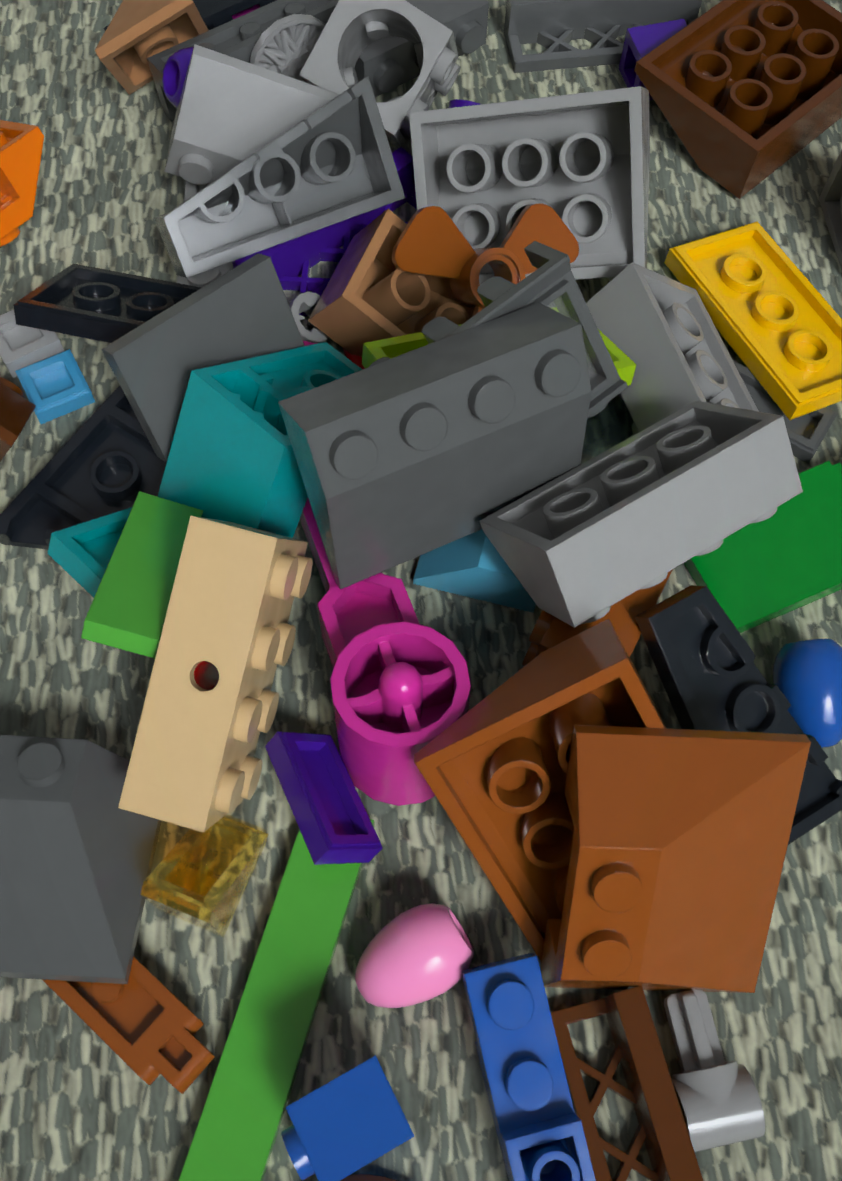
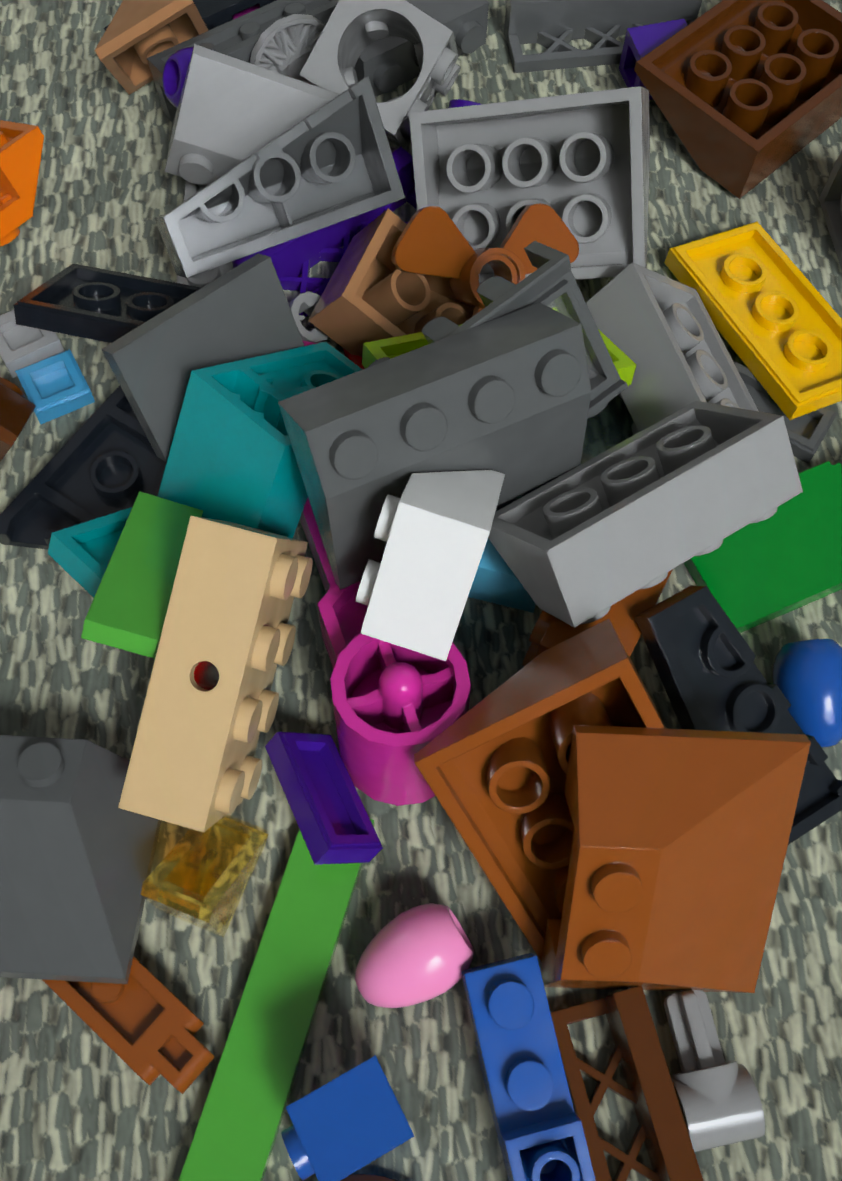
(429, 558): none -> white slope

